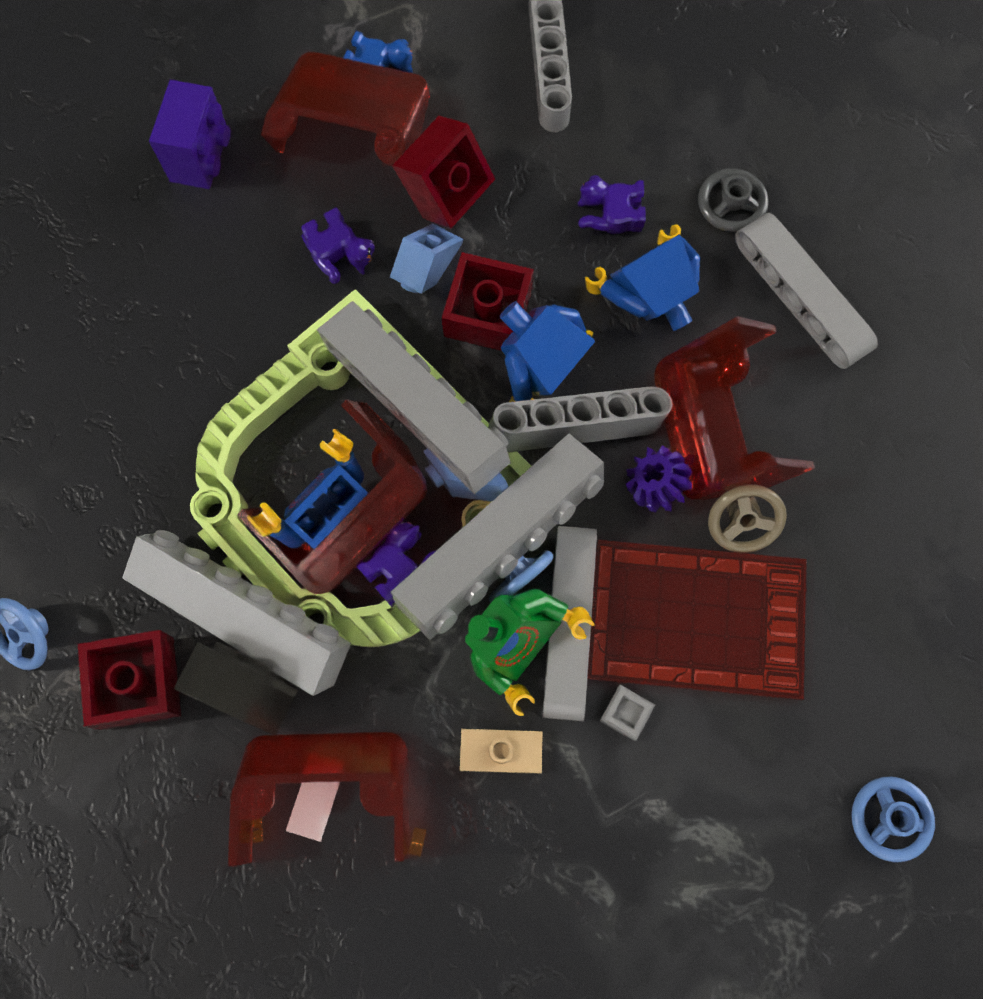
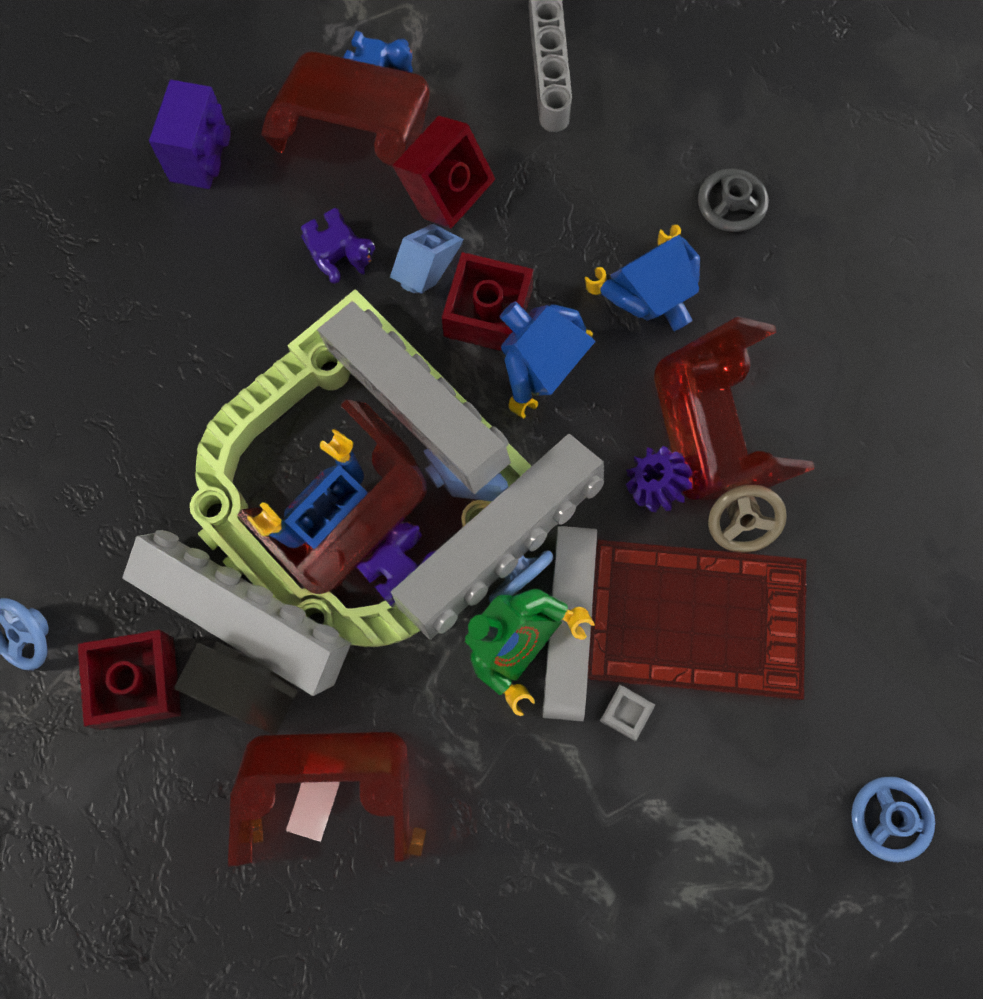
(501, 751): tan plate -> none
(620, 206): dark purple animal -> none
(637, 411): light grey beam -> none
(806, 290): light grey beam -> none

